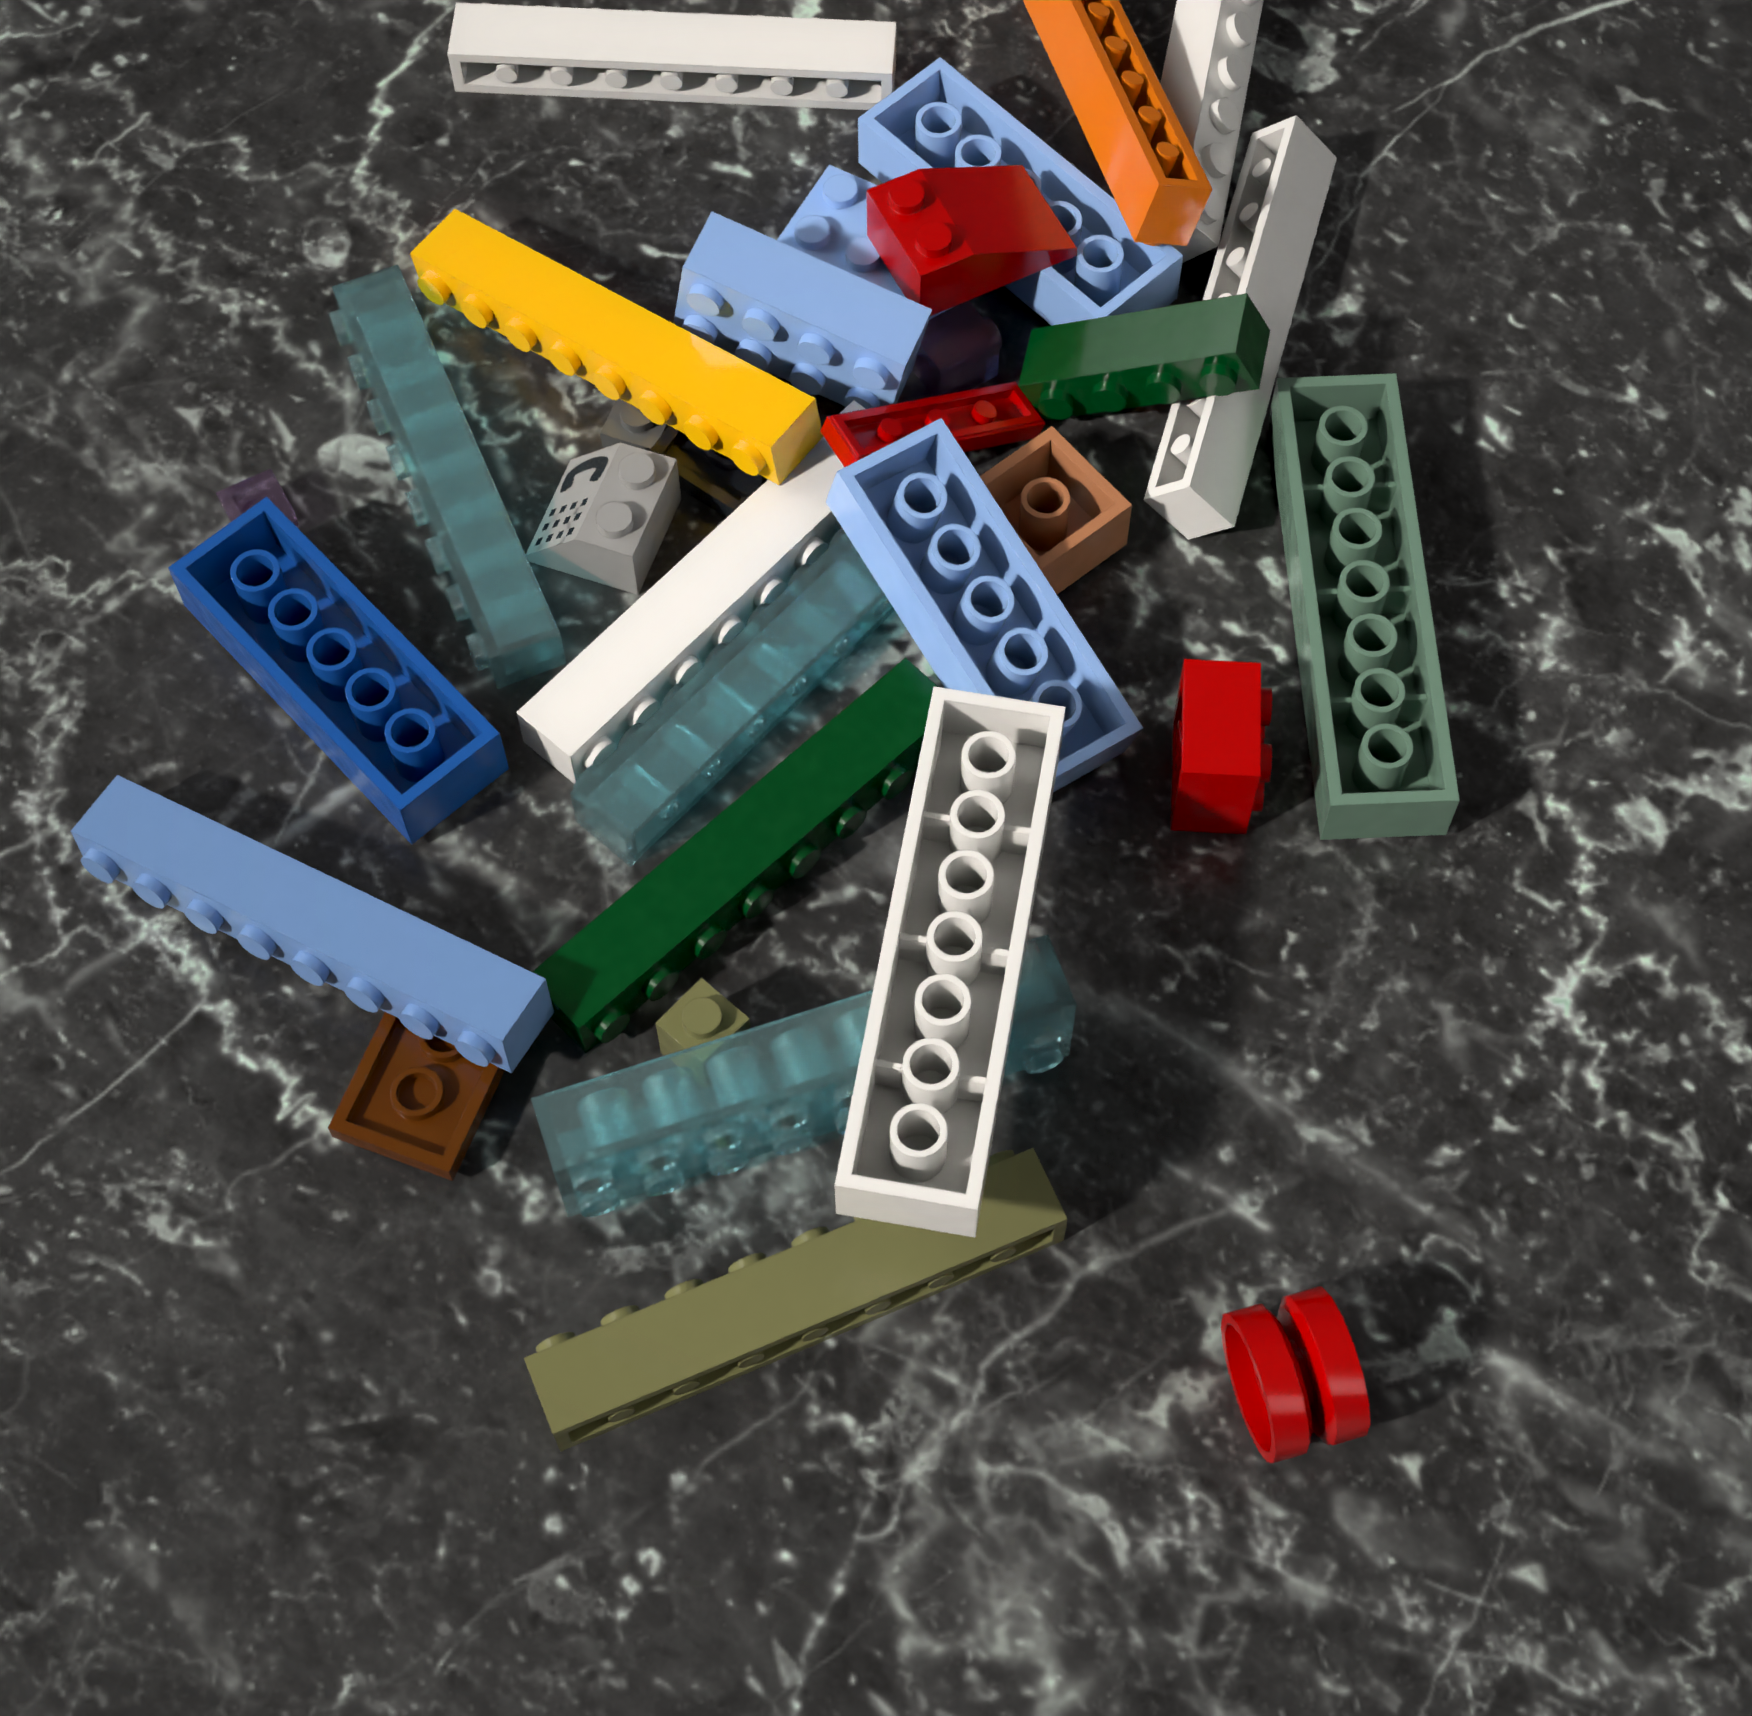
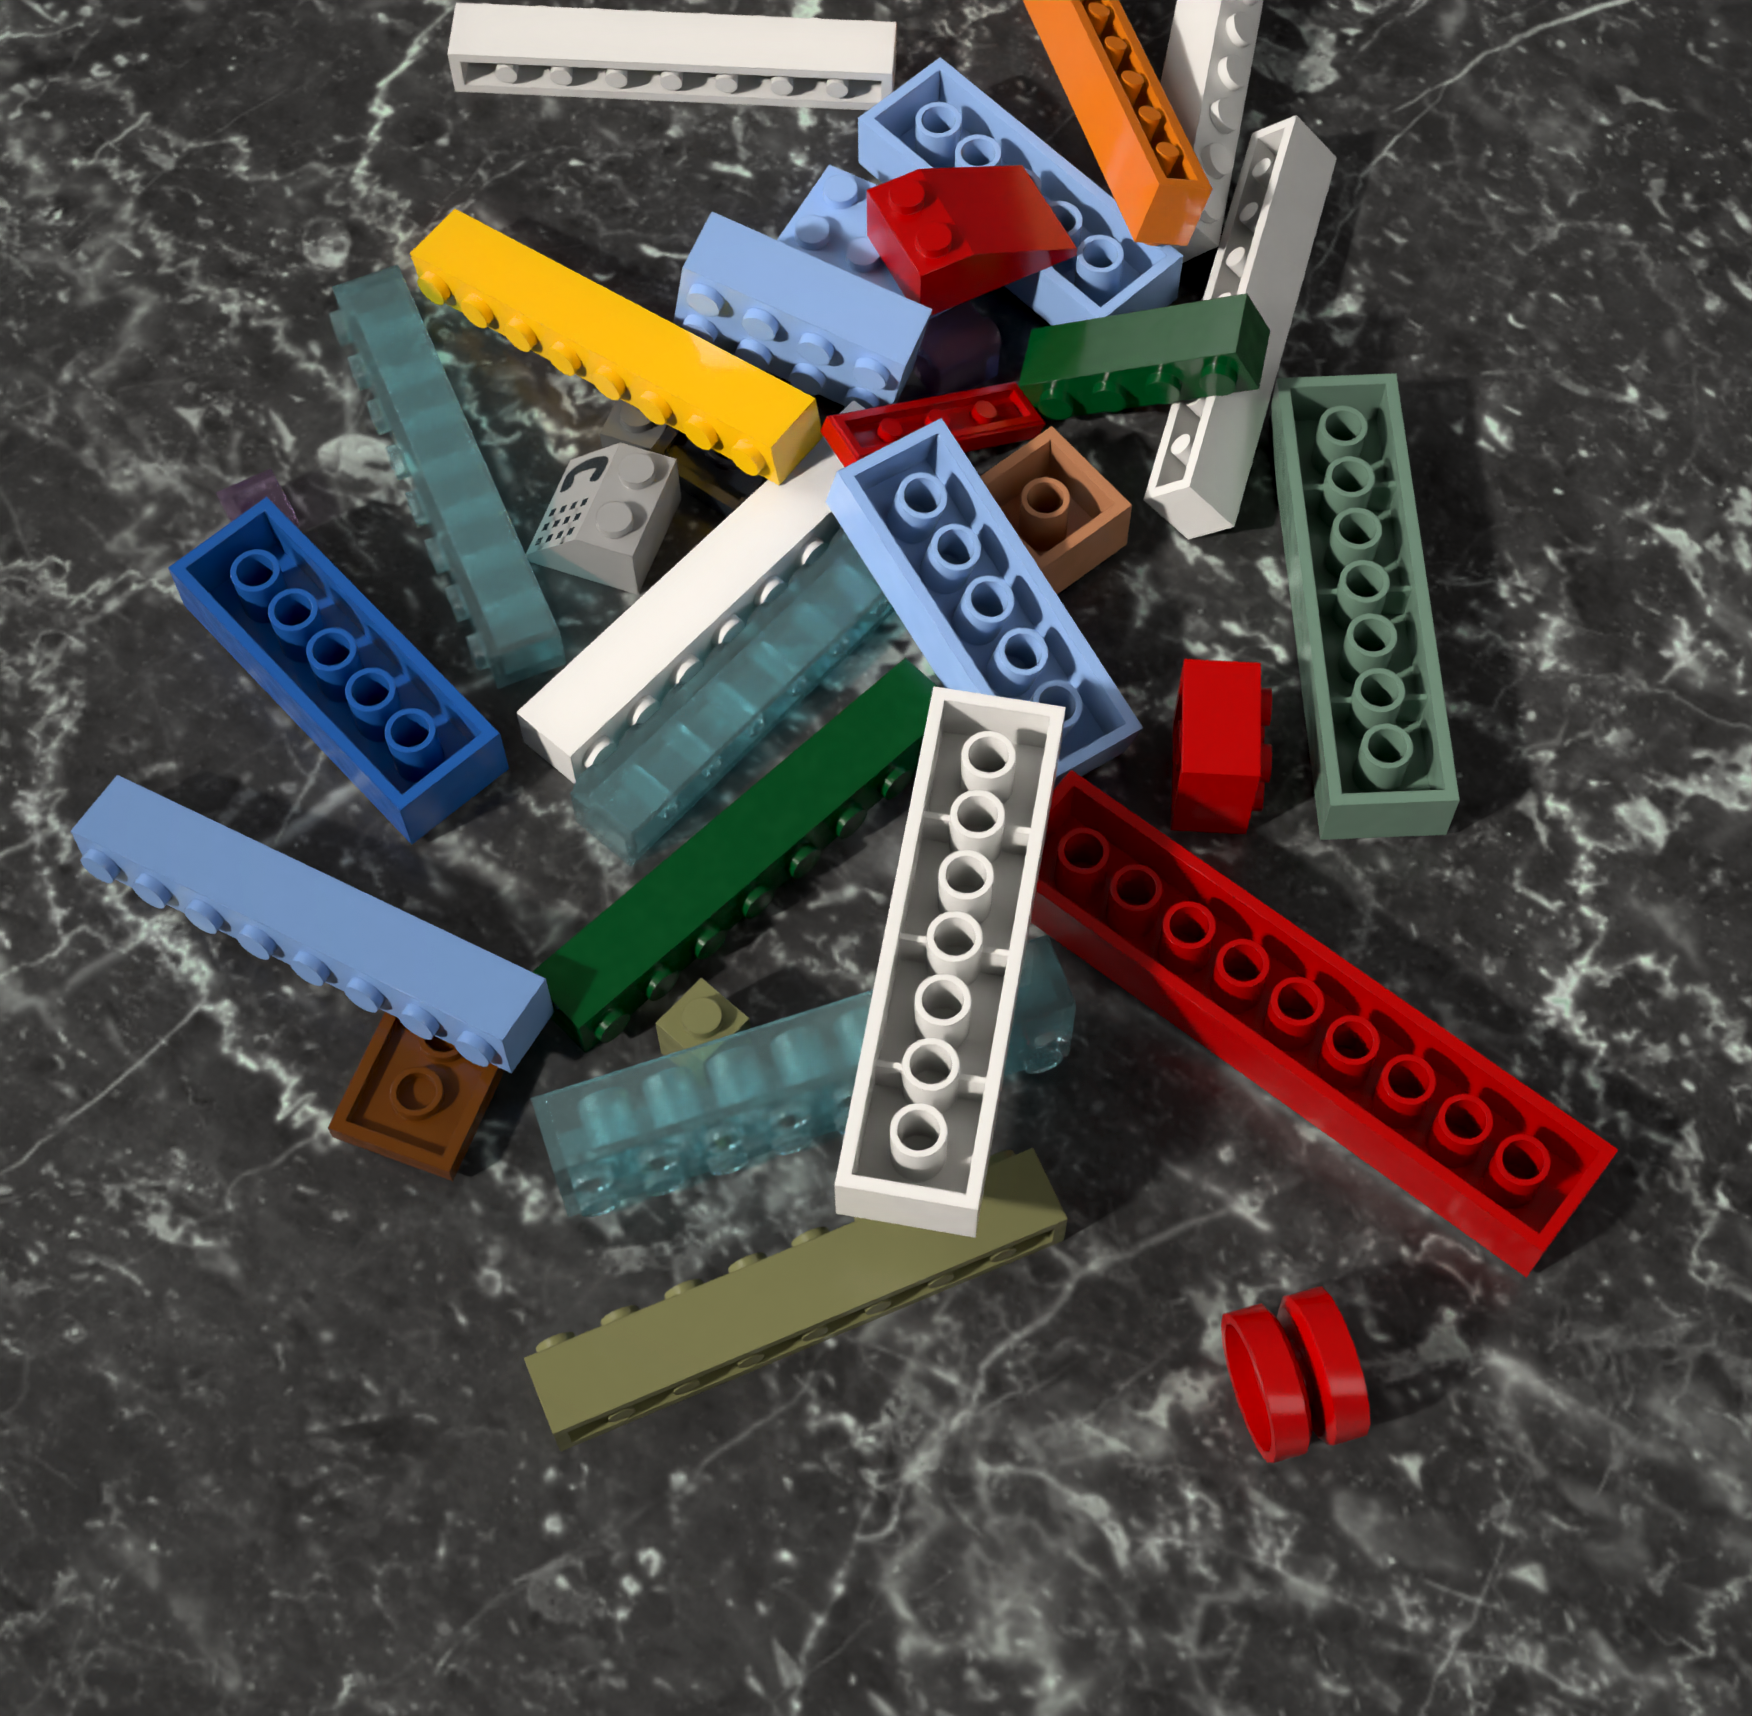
(1312, 1028): none -> red brick

